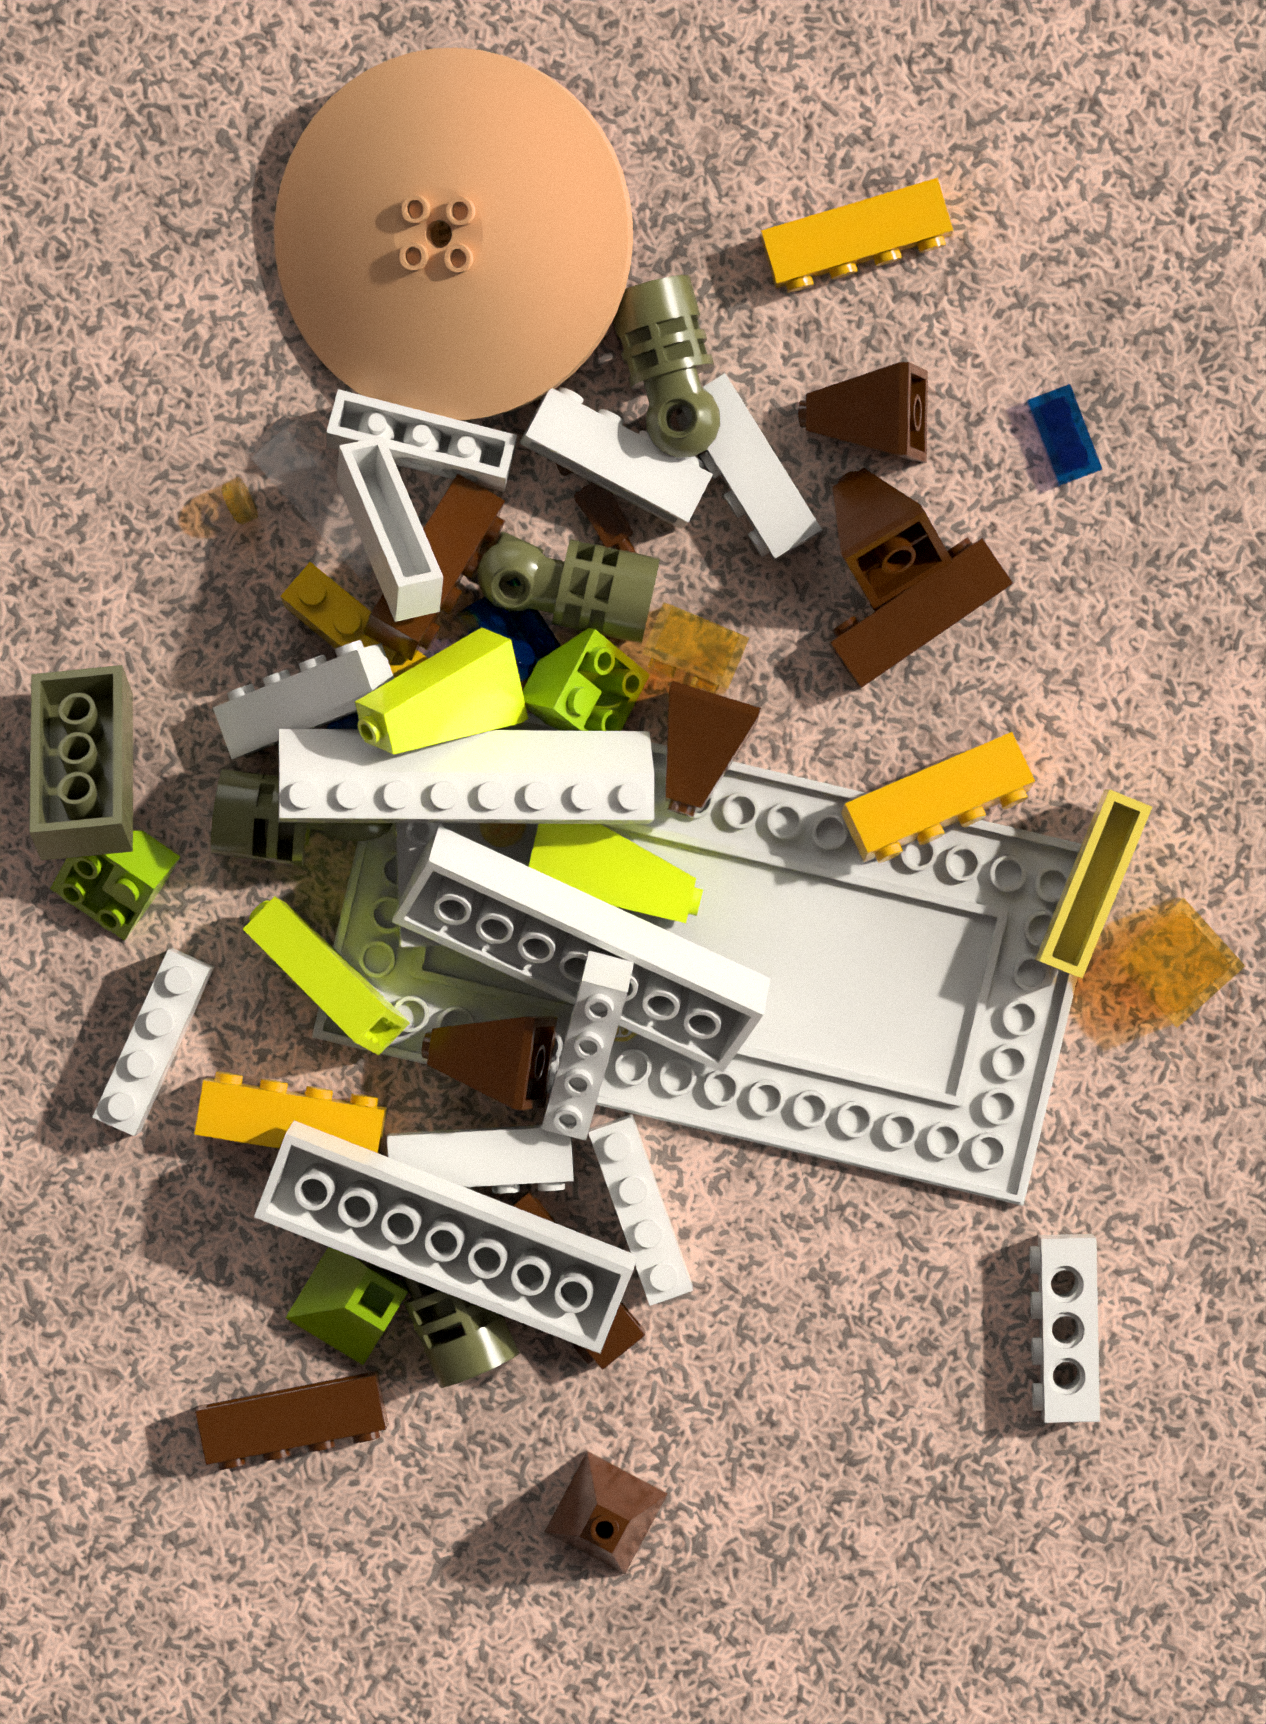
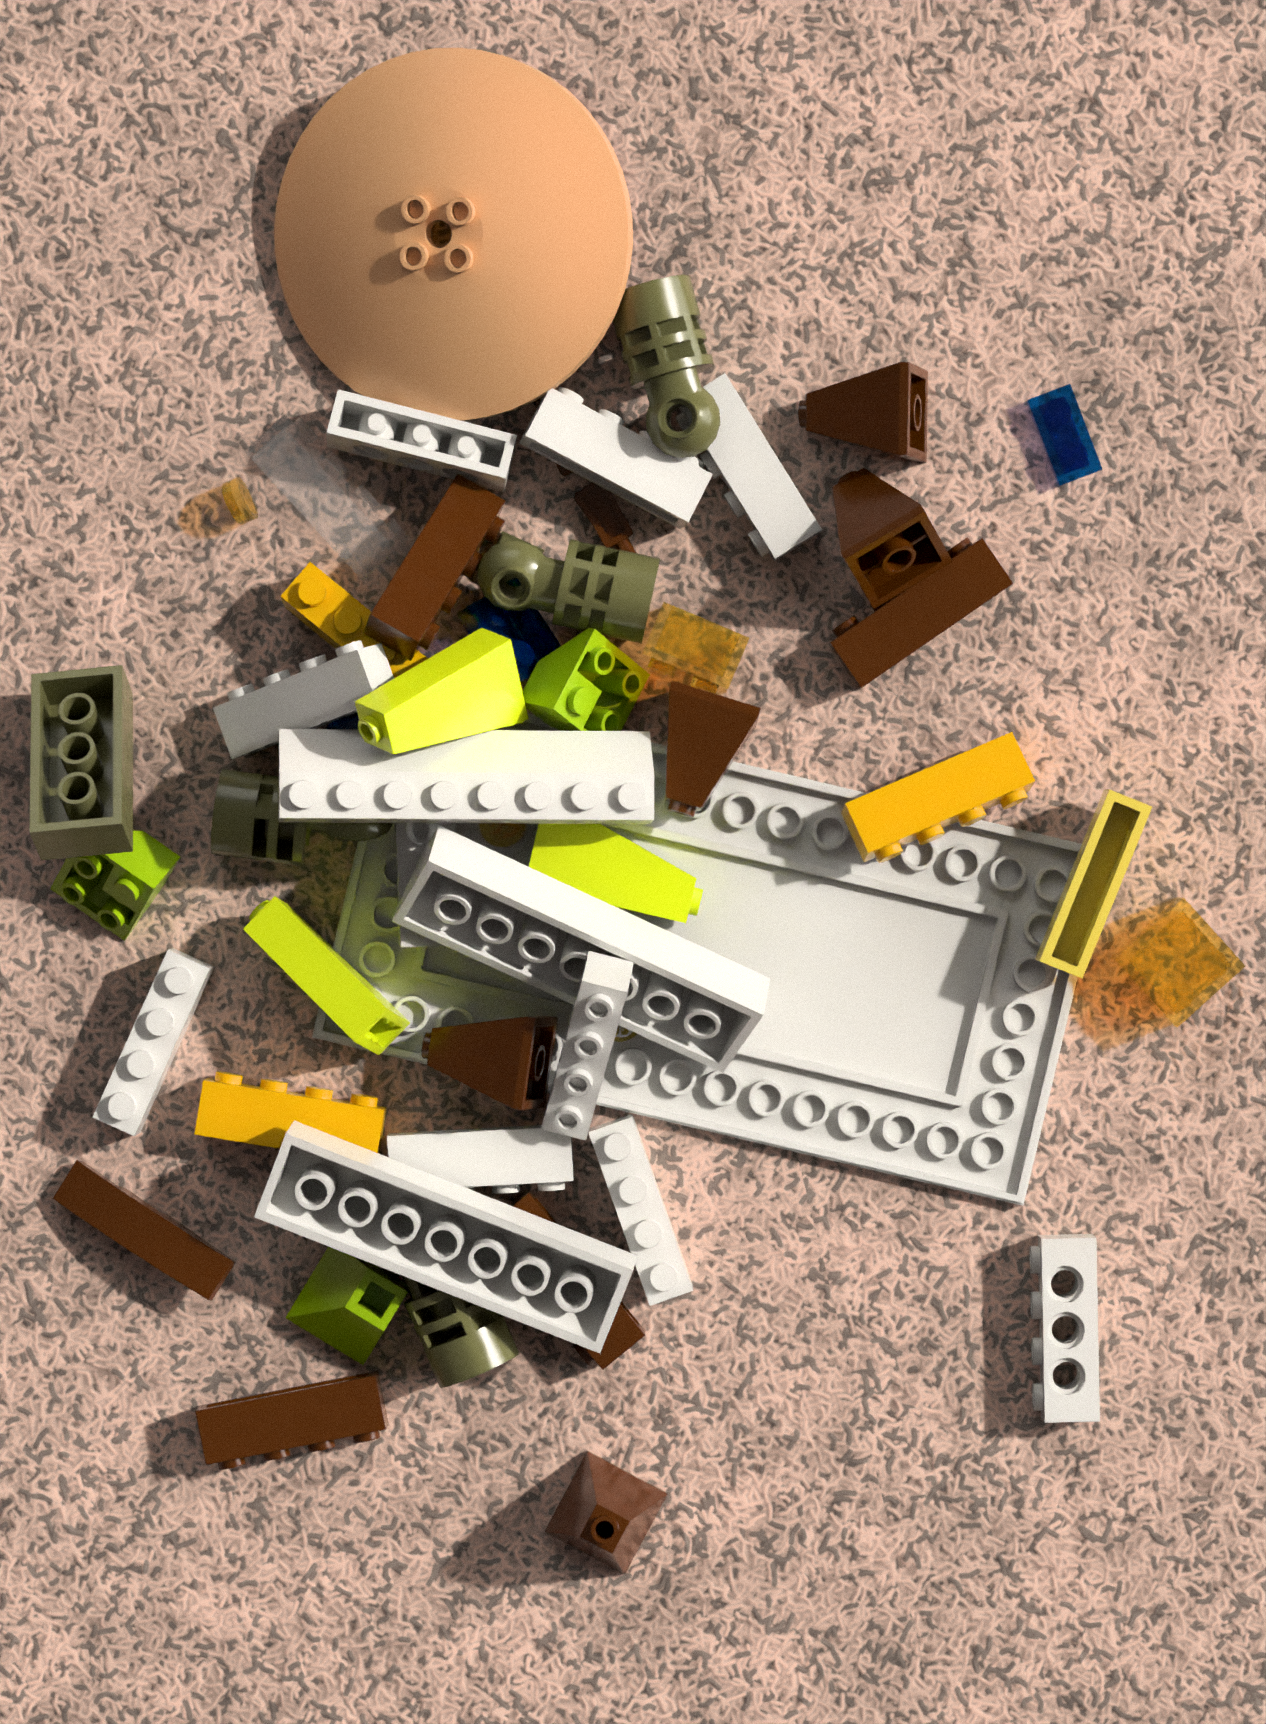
(144, 1230): none -> reddish brown slope
(389, 528): white brick -> none
(857, 233): yellow brick -> none

